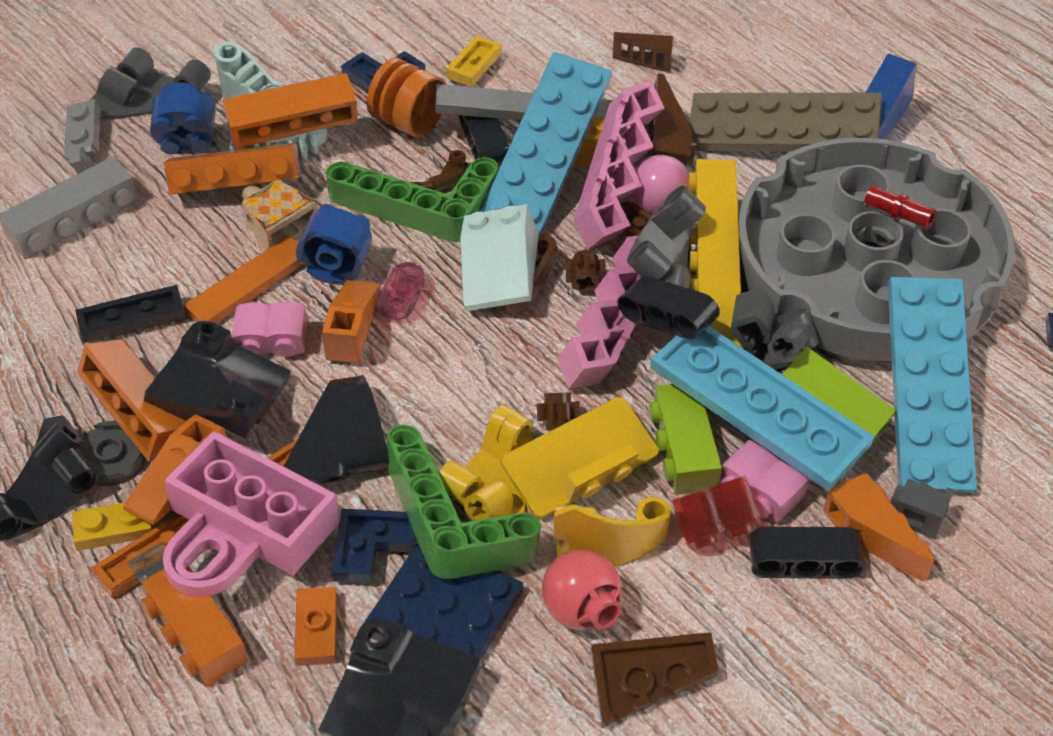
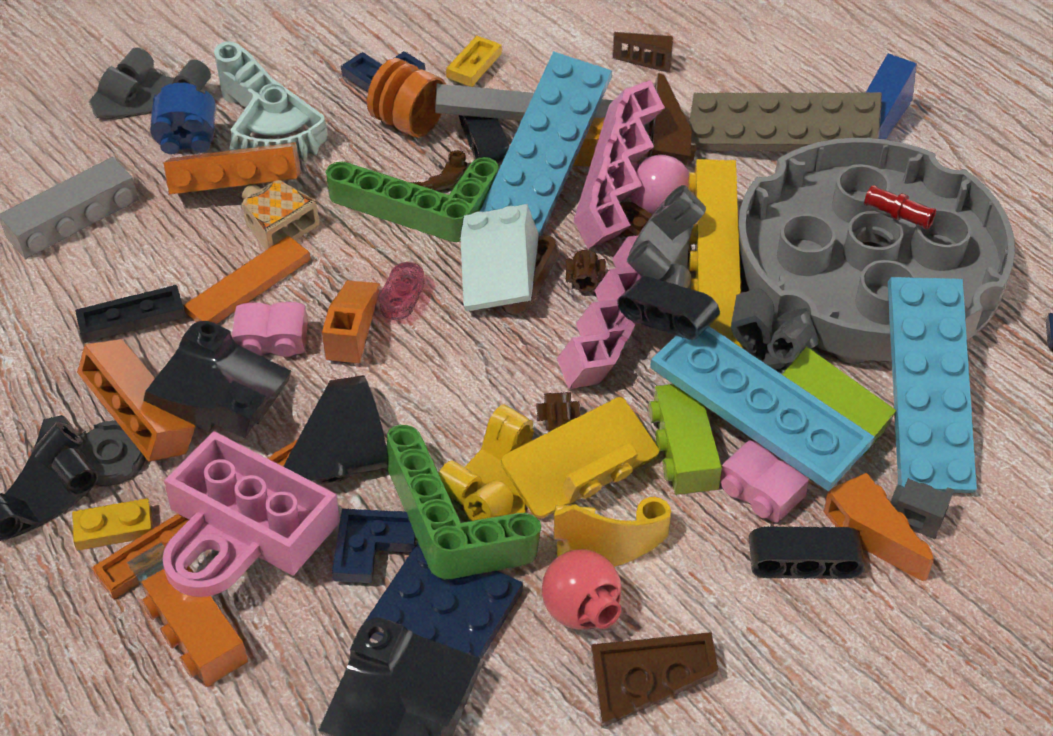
(82, 134): light grey hinge -> none
(150, 497): orange slope -> none
(290, 110): orange brick -> none
(316, 626): orange plate -> none
(334, 244): blue brick -> none
(716, 511): clear red brick -> none

